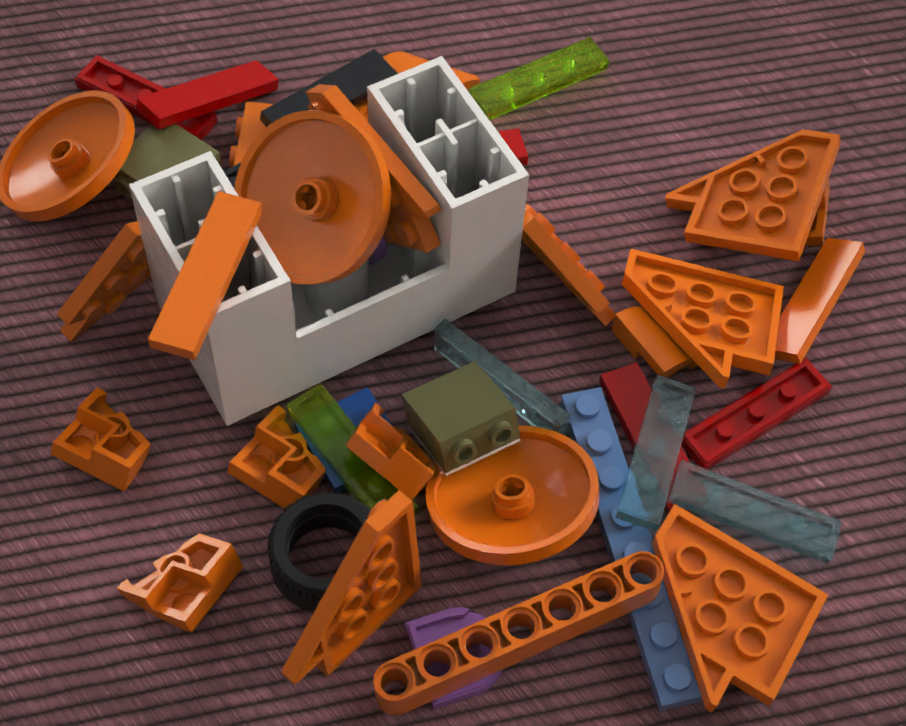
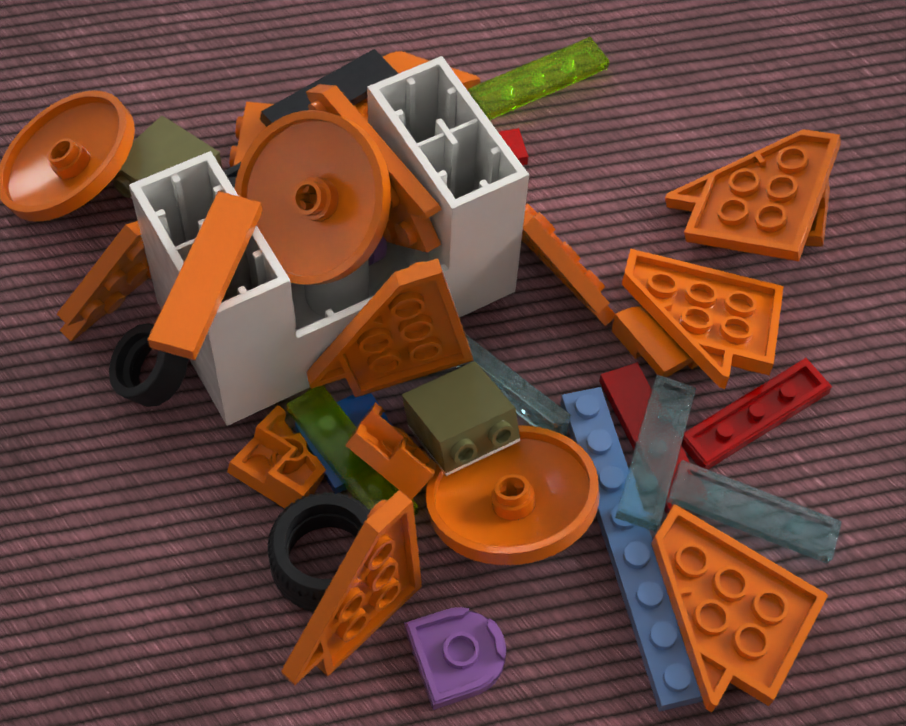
(102, 443): orange slope -> none
(126, 368): none -> black tyre
(128, 86): red tile -> none
(186, 581): orange slope -> none
(206, 94): red tile -> none
(397, 335): none -> orange wing
(508, 650): orange beam -> none
(816, 297): orange tile -> none

